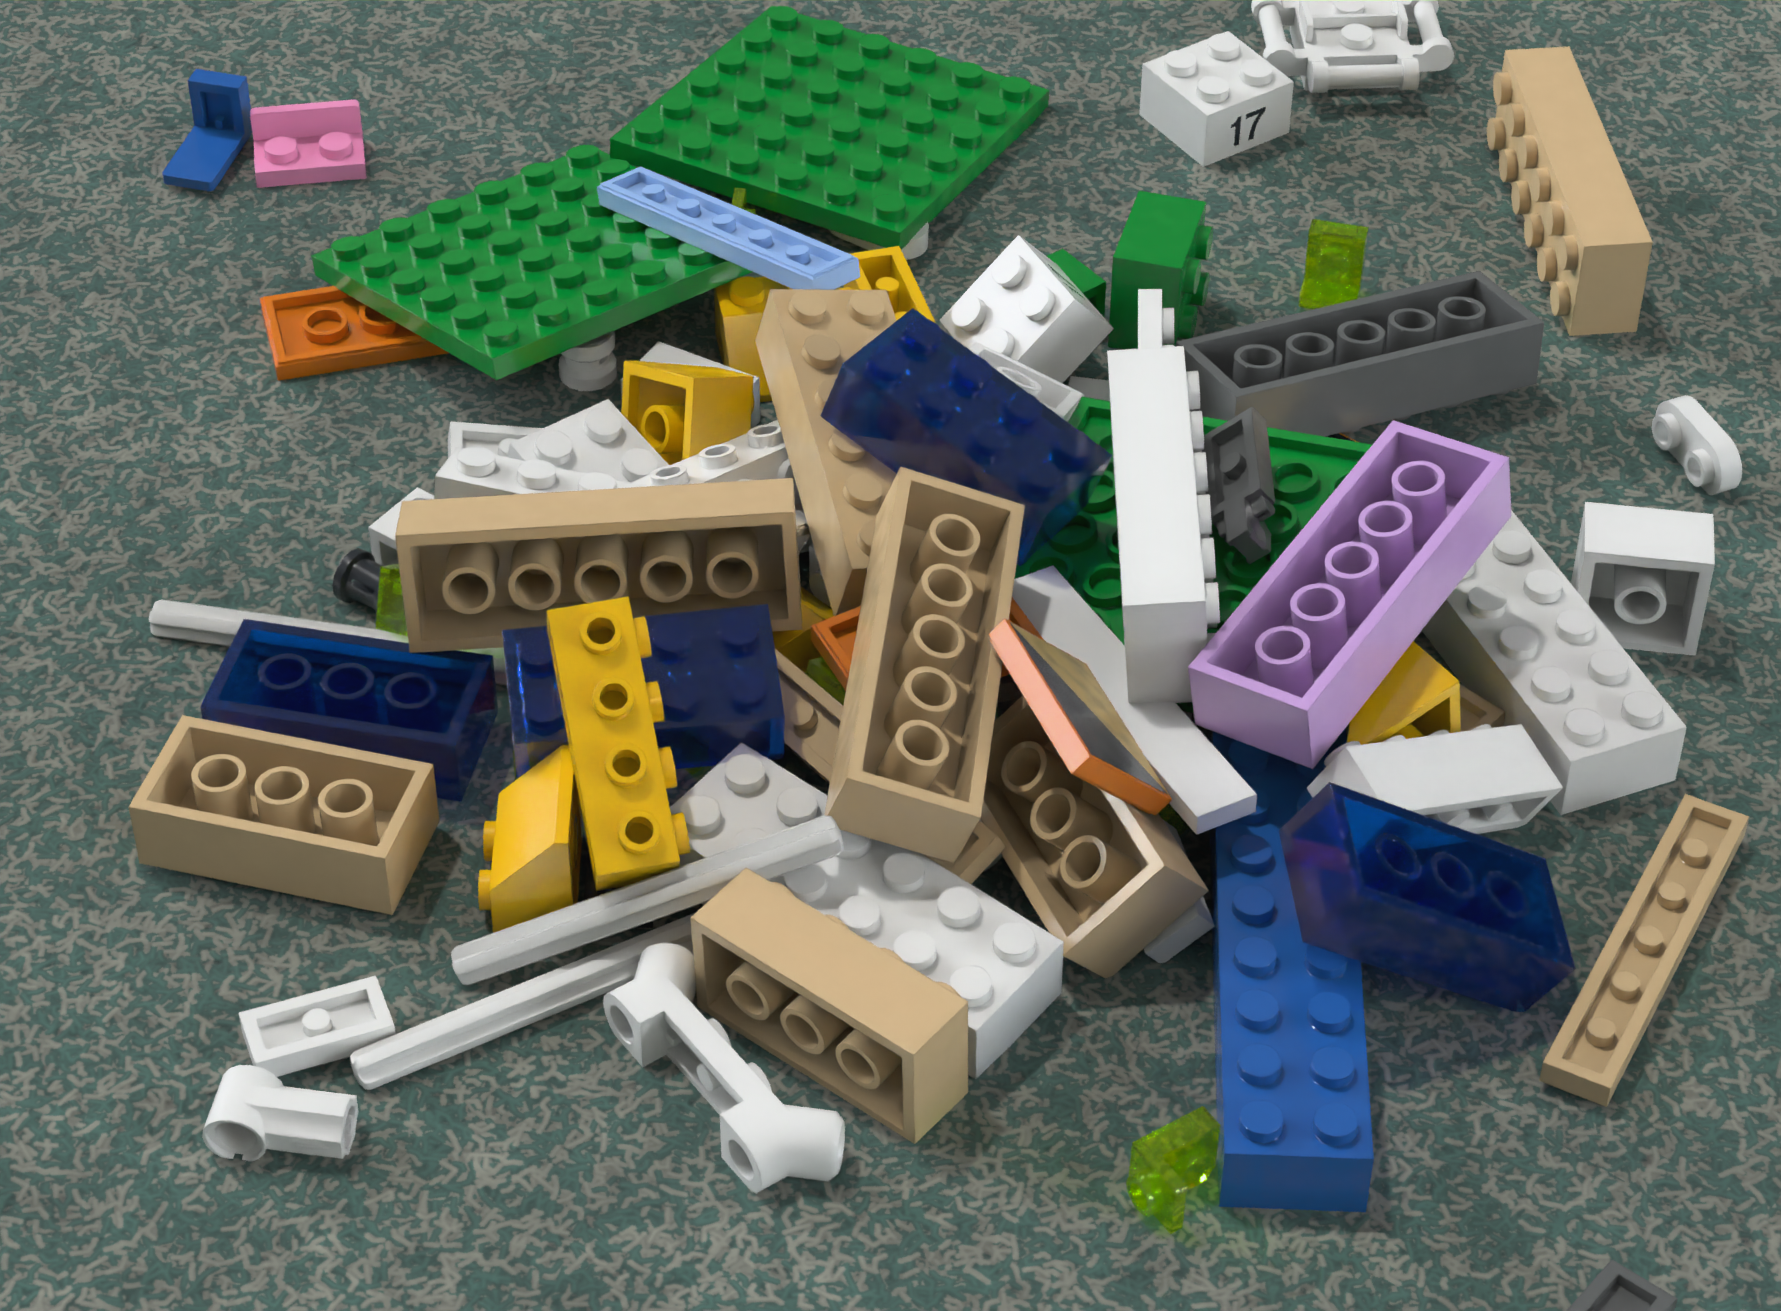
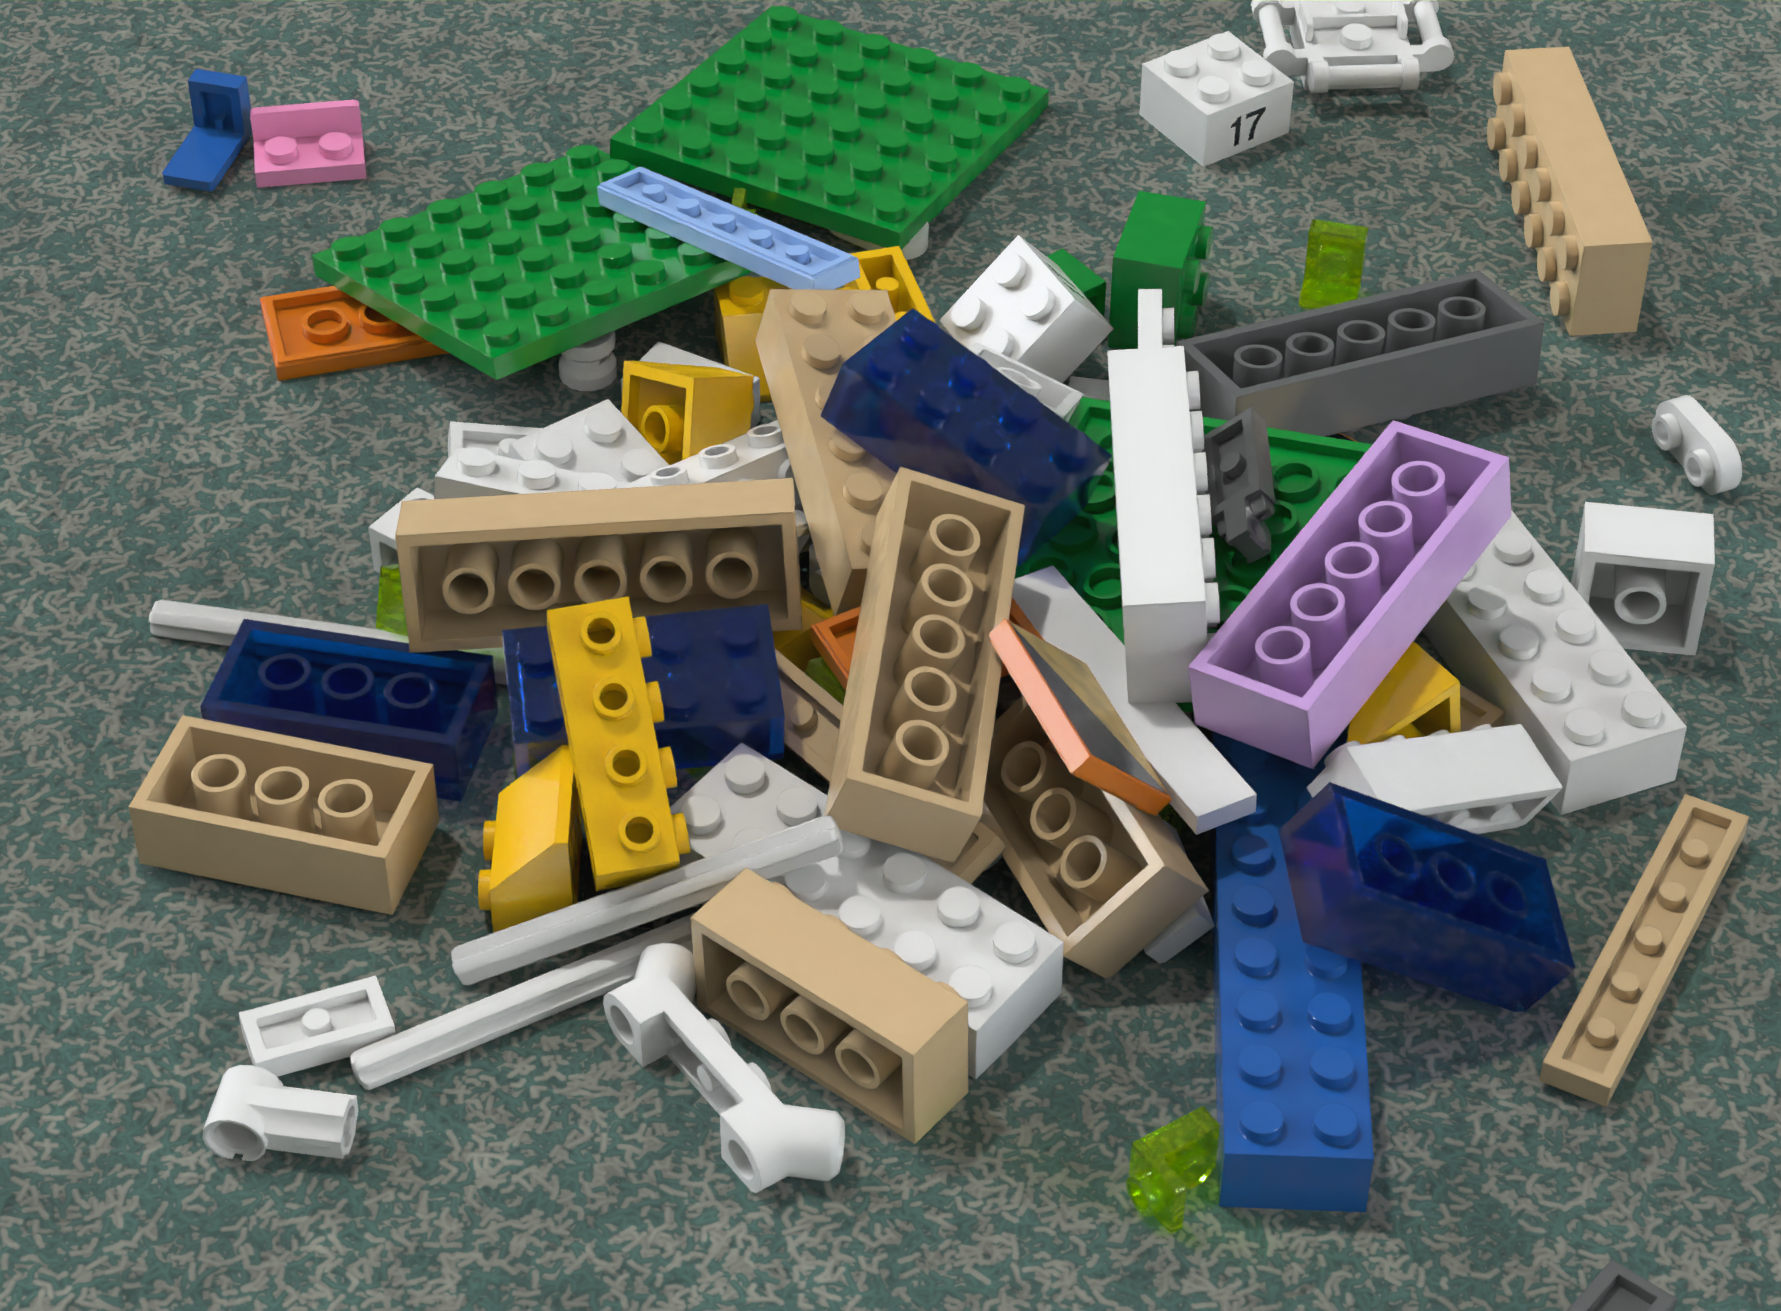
(365, 571): black bush -> none

